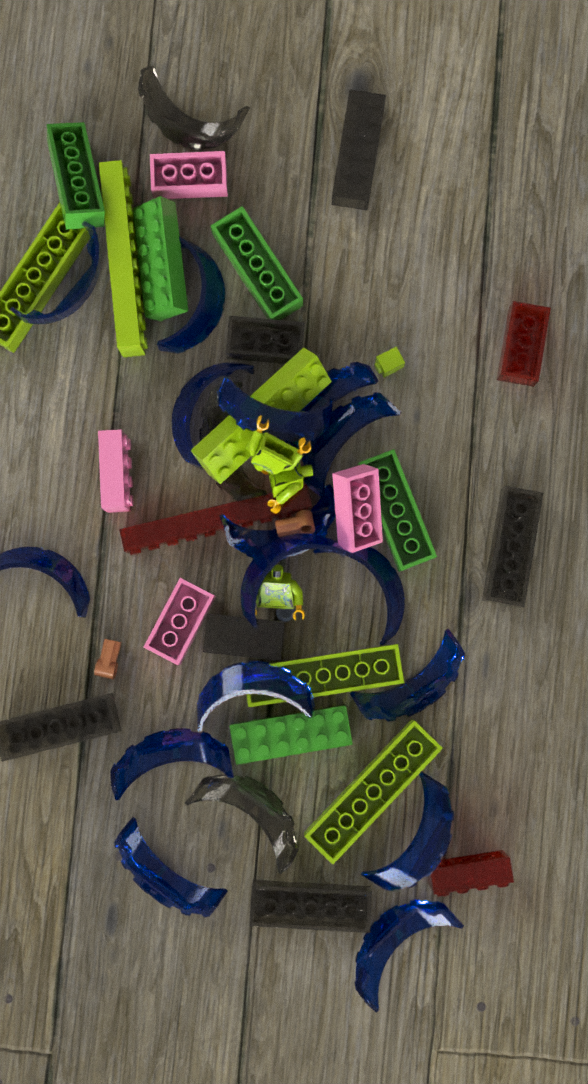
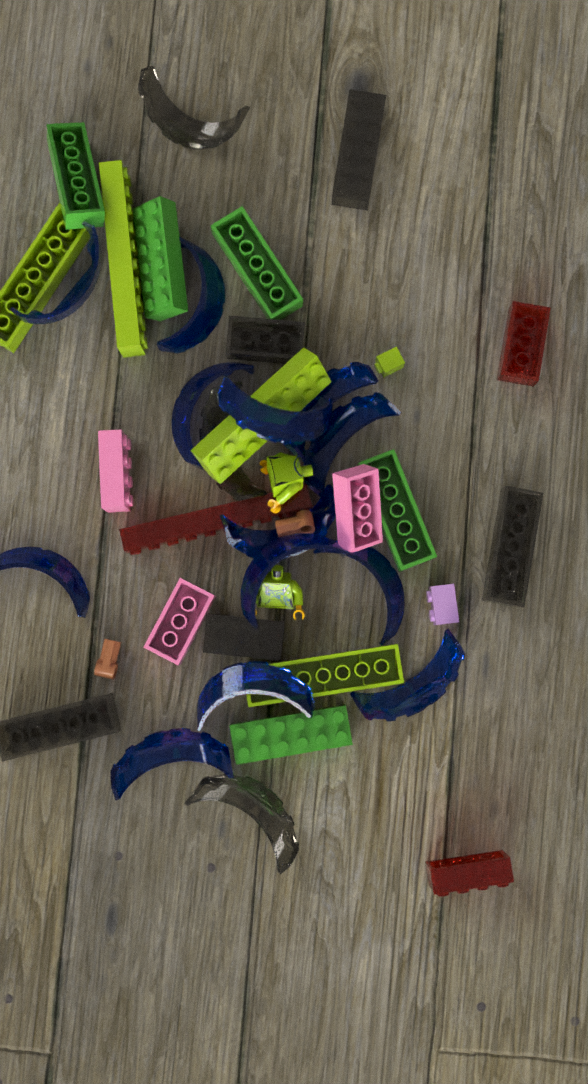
(160, 880): clear blue windscreen -> none
(189, 175): bright pink brick -> none
(272, 453): lime torso -> none
(285, 614): sand blue tile -> none
(310, 906): clear smoke brick -> none
(372, 791): lime brick -> none
(387, 934): clear blue windscreen -> none
(426, 847): clear blue windscreen -> none
(443, 604): none -> lavender brick

